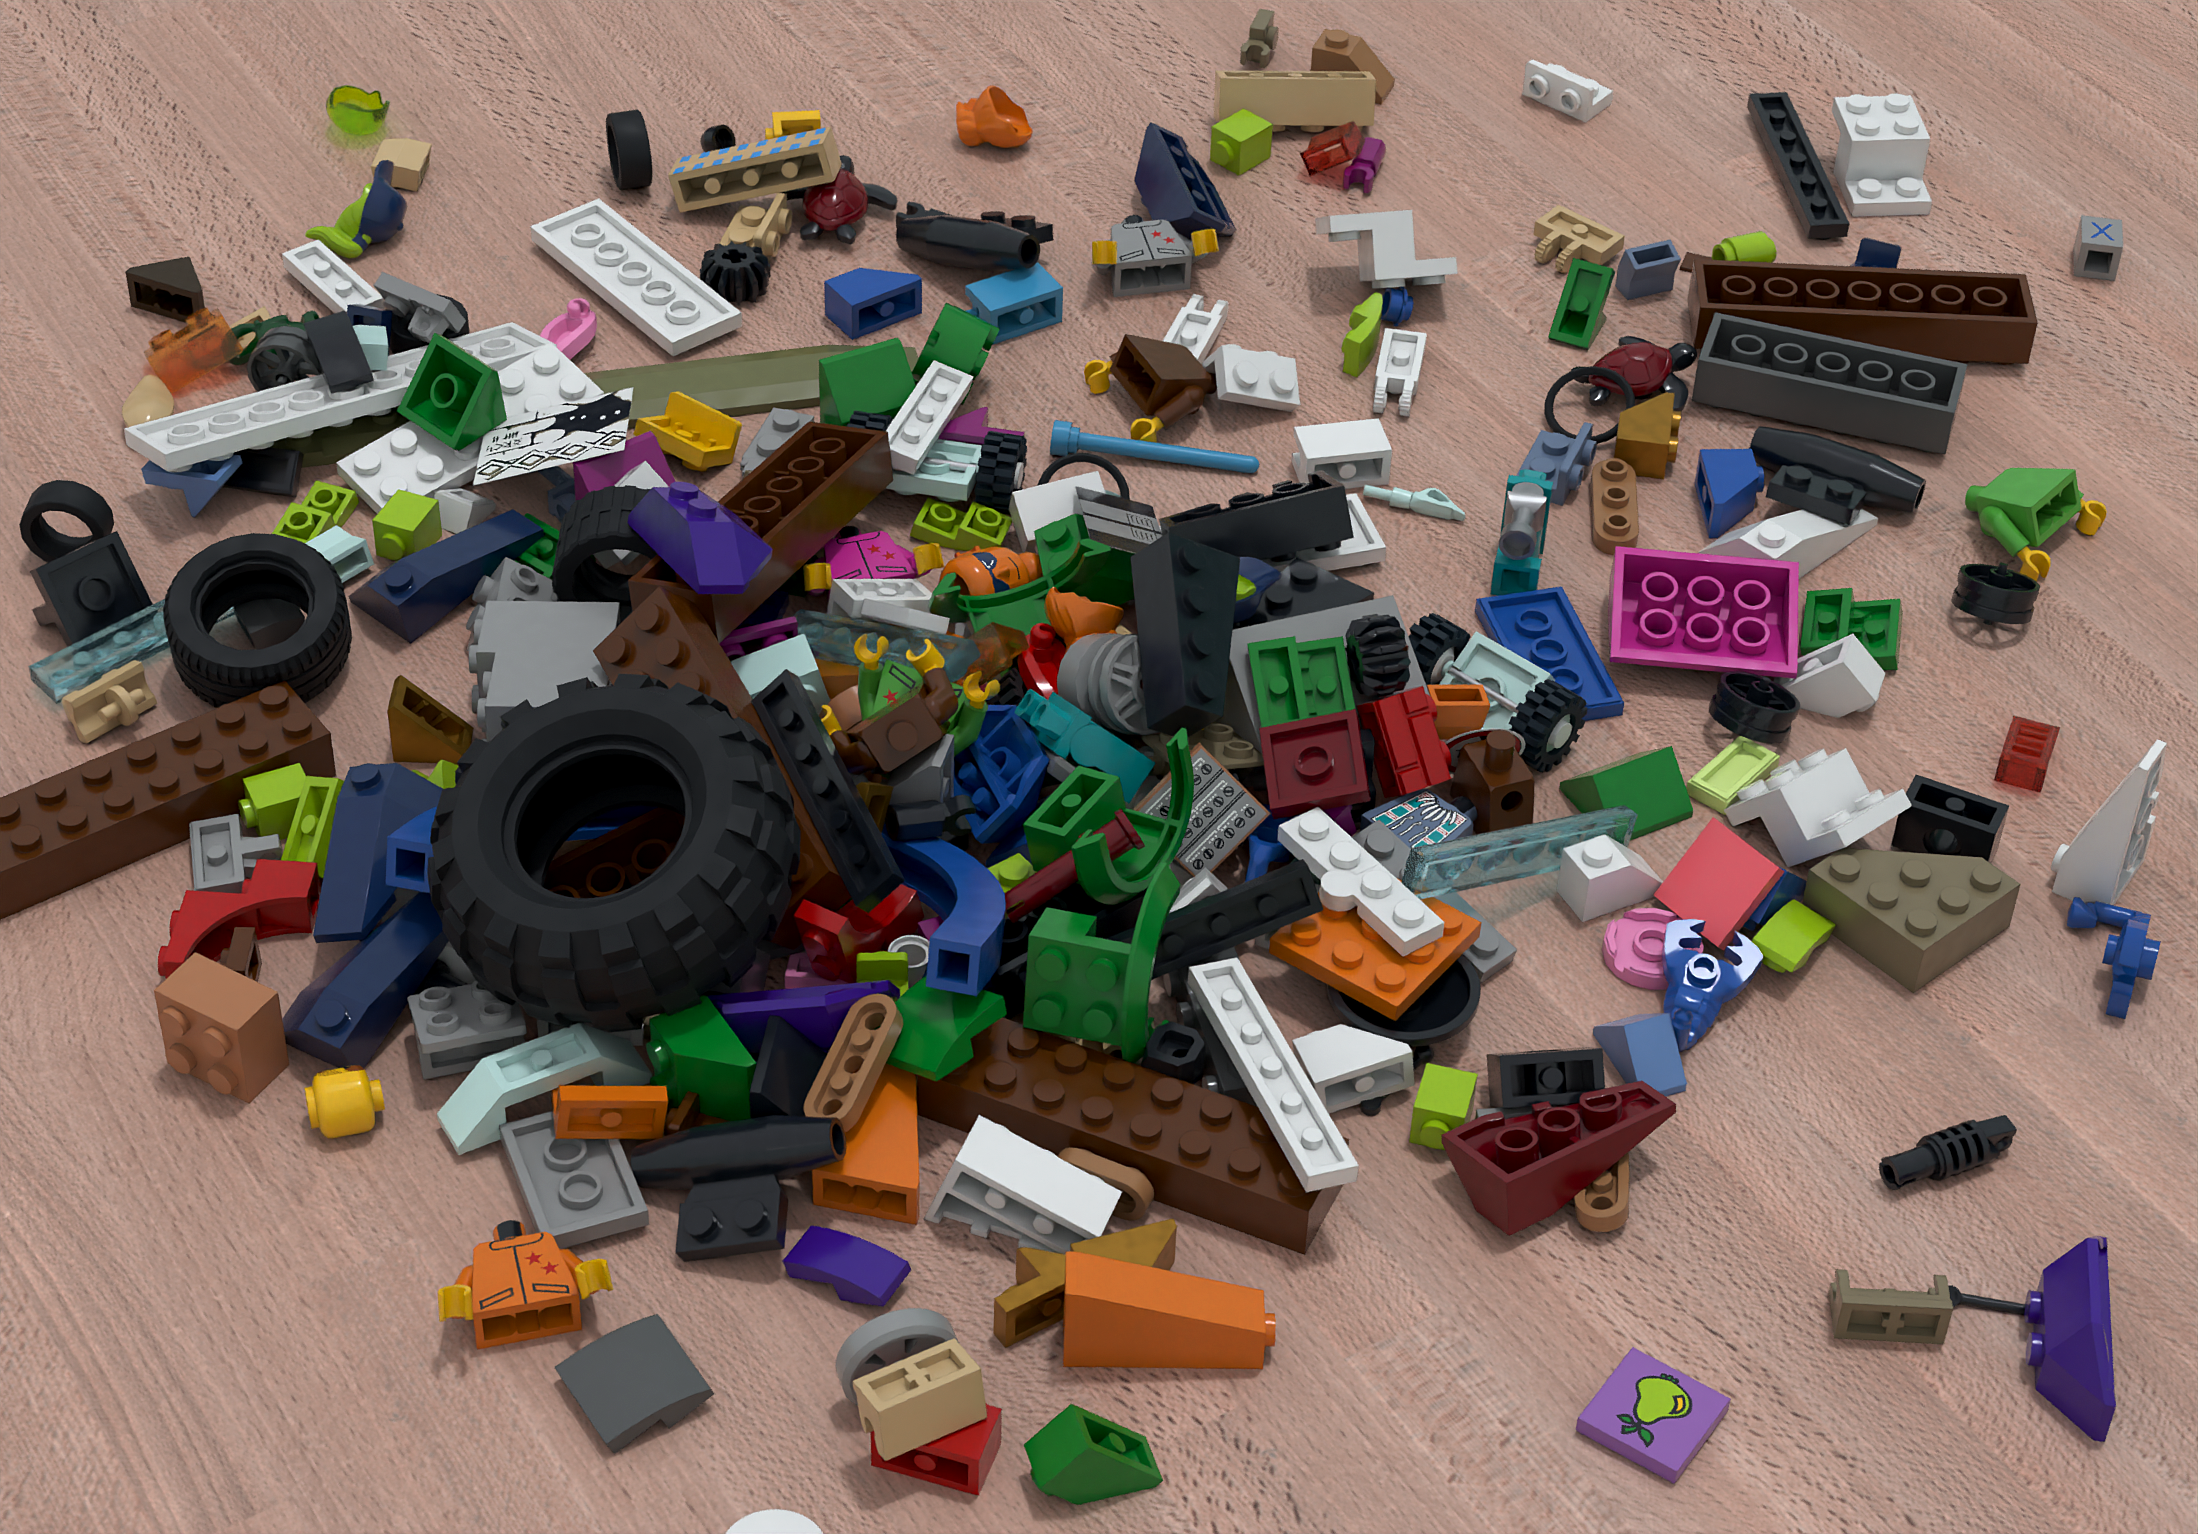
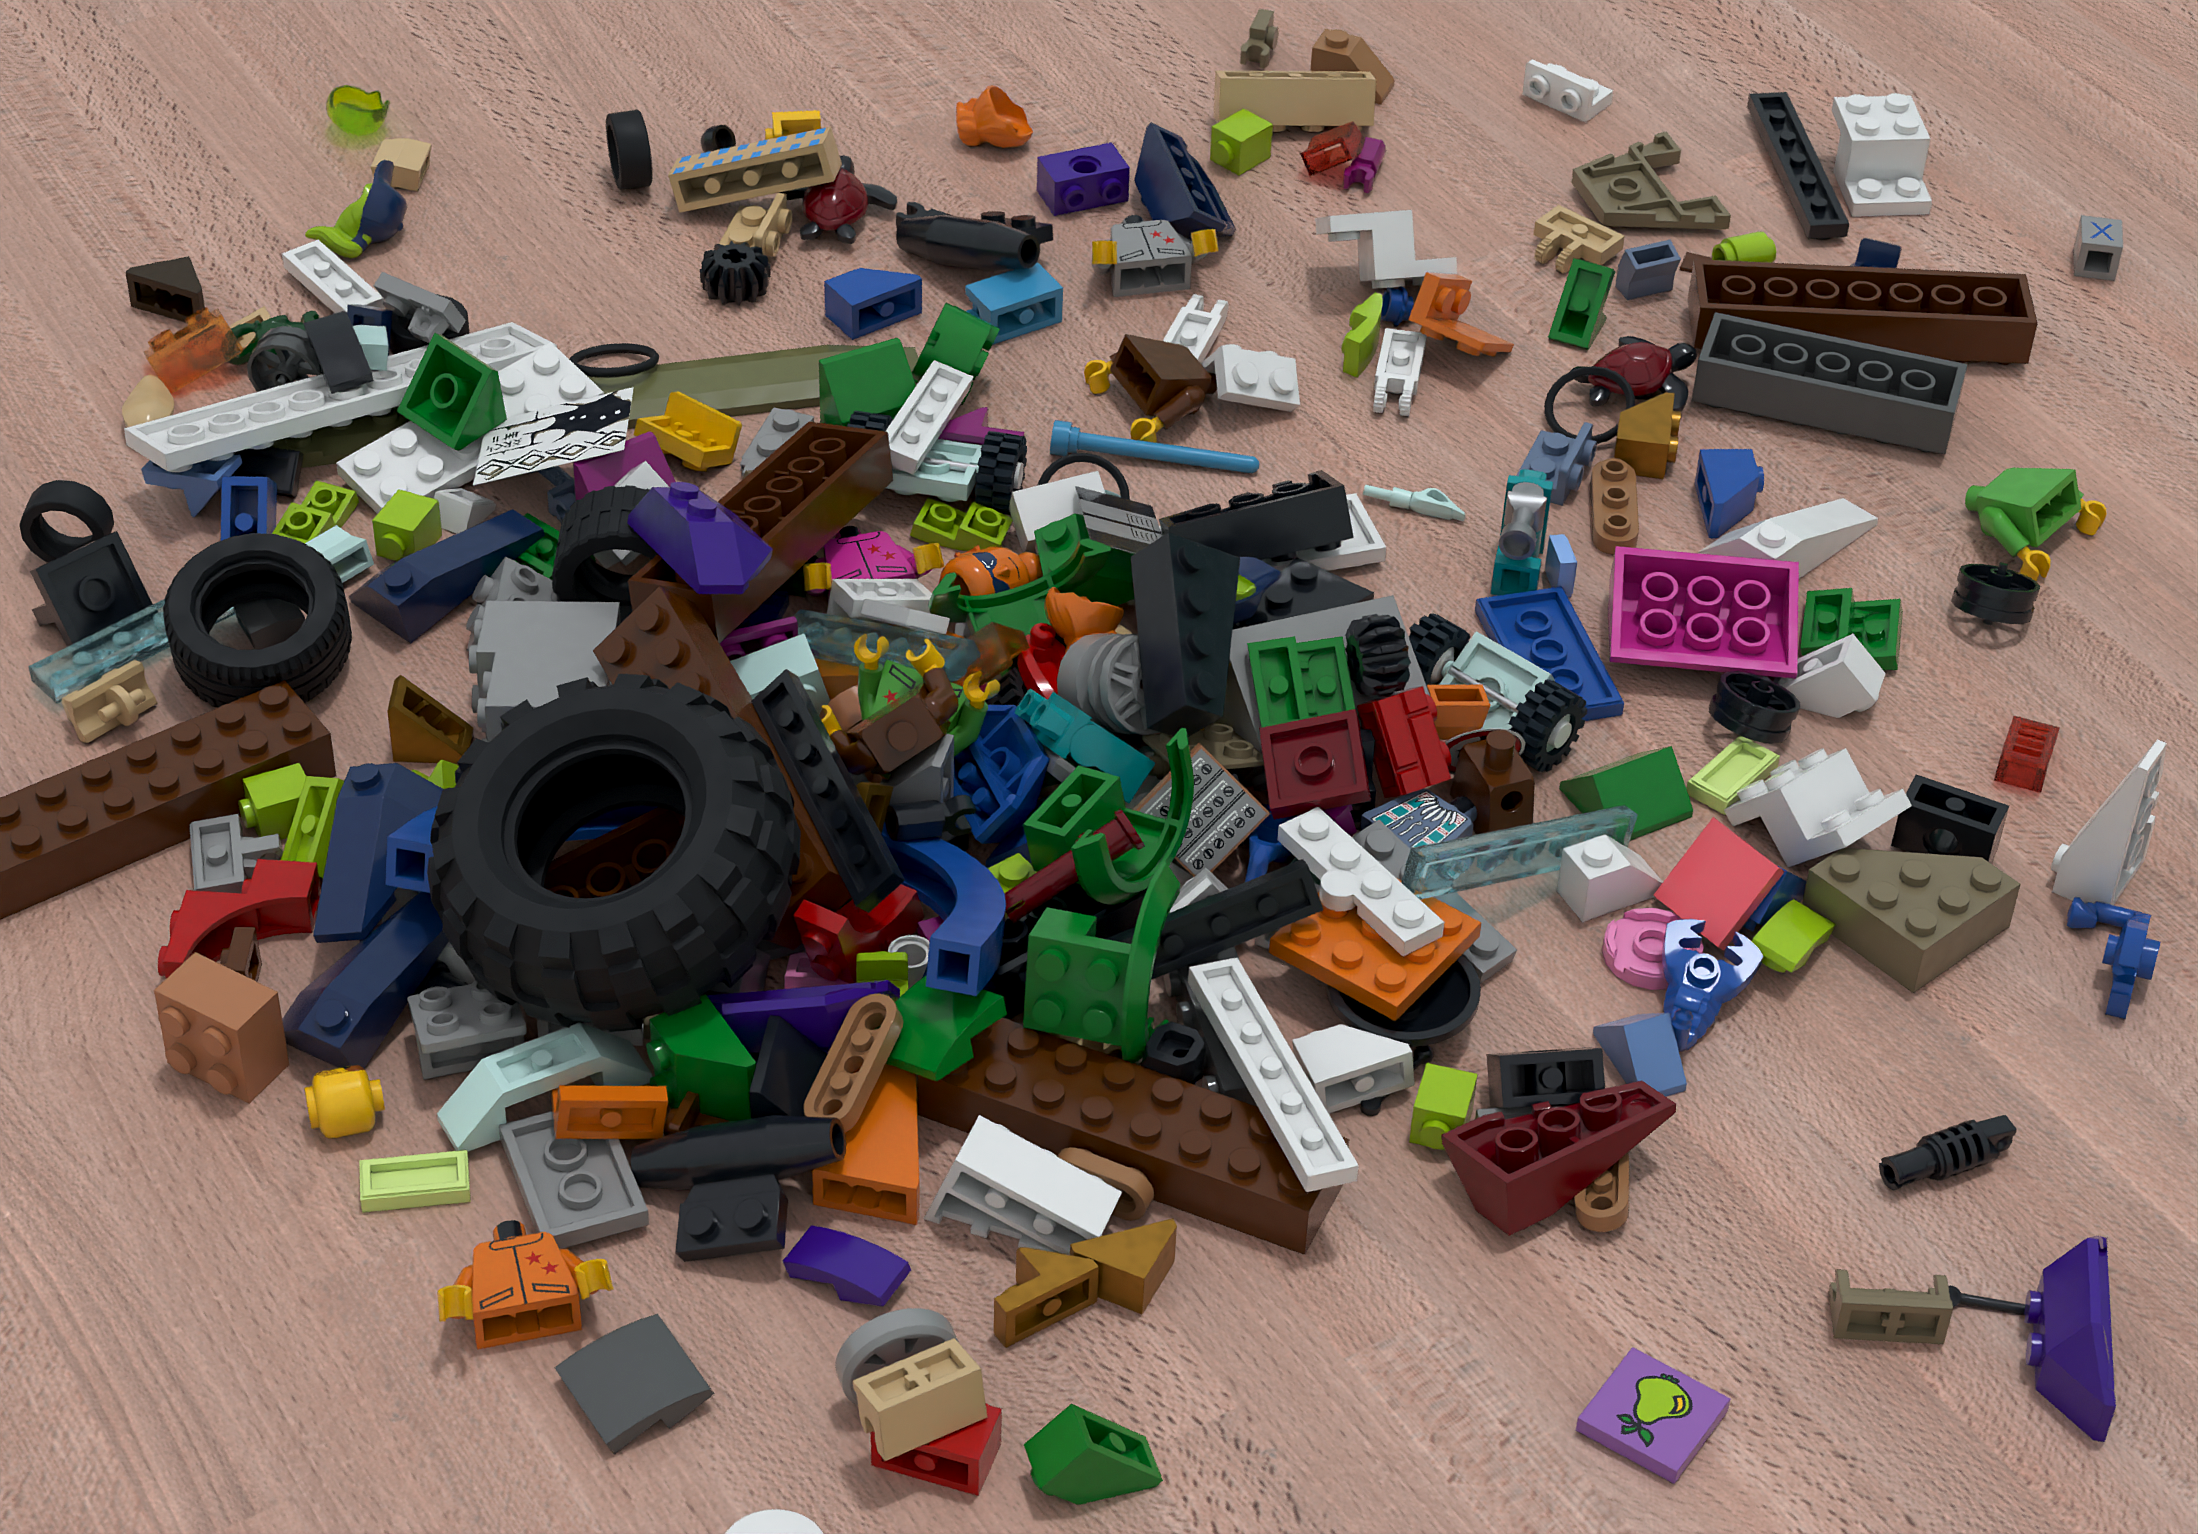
(248, 506): none -> blue slope
(414, 1181): none -> yellowish green tile
(572, 329): bright pink arm -> none
(613, 349): none -> black tyre
(636, 277): white plate -> none
(1083, 179): none -> dark purple brick
(1159, 1318): orange slope -> none
(1347, 451): white brick -> none
(1438, 309): none -> orange bracket
(1560, 563): none -> light blue tile
(1631, 194): none -> dark tan wing
(1832, 476): black plate -> none

